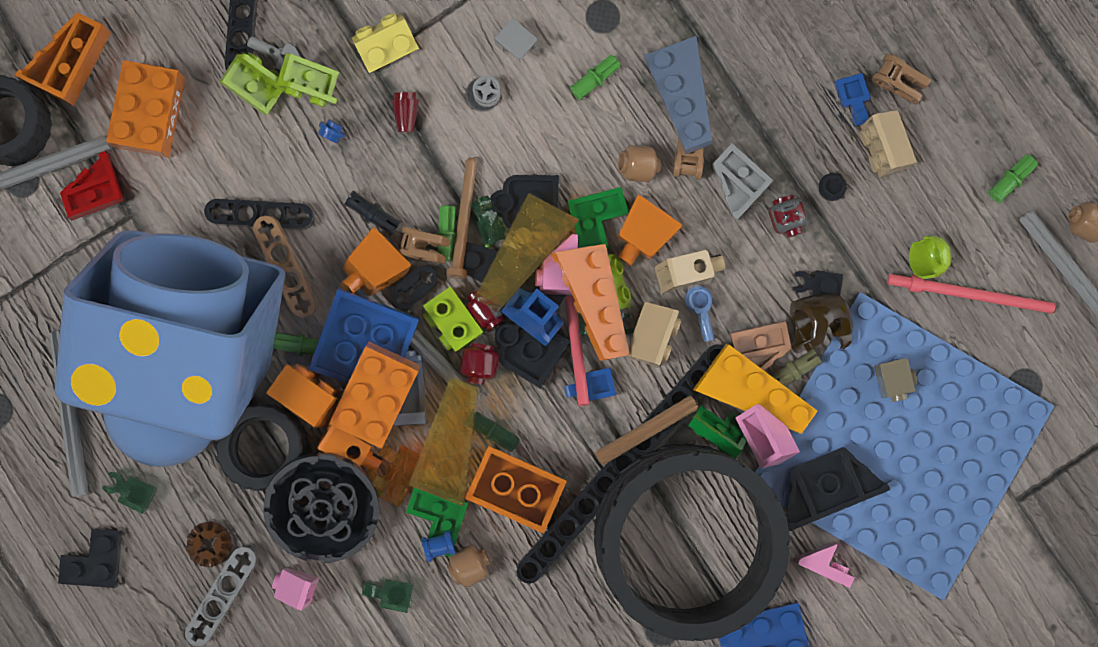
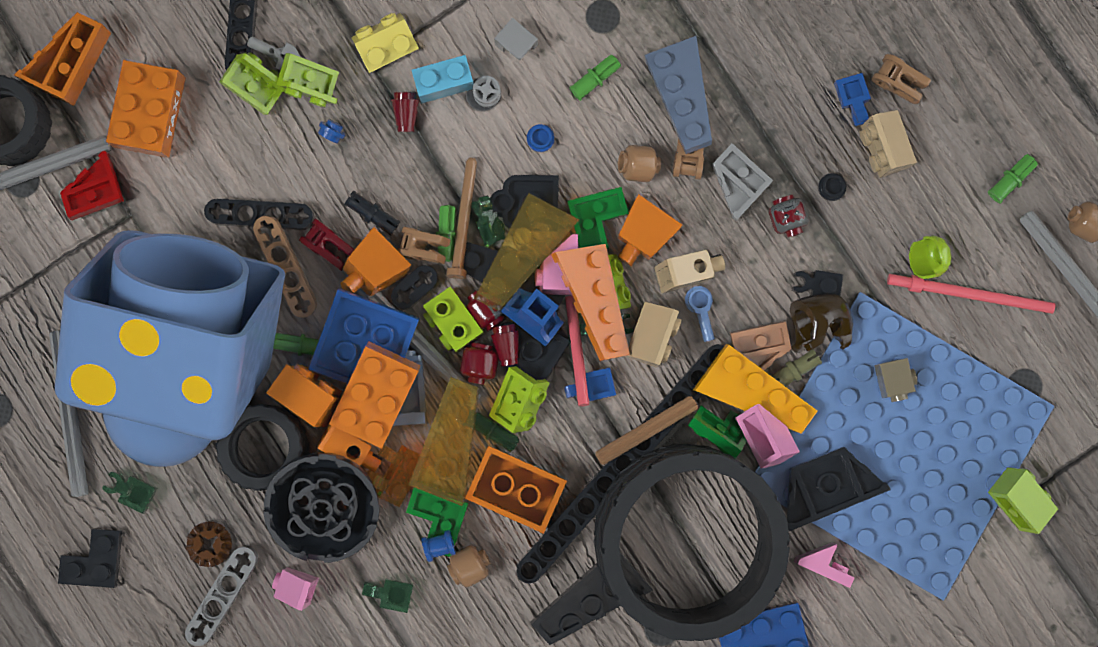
(318, 245): none -> dark red piece
(443, 79): none -> medium azure brick
(506, 344): none -> dark red cone
(518, 400): none -> lime bracket
(540, 138): none -> blue plate
(584, 602): none -> black wing
(1023, 500): none -> lime brick

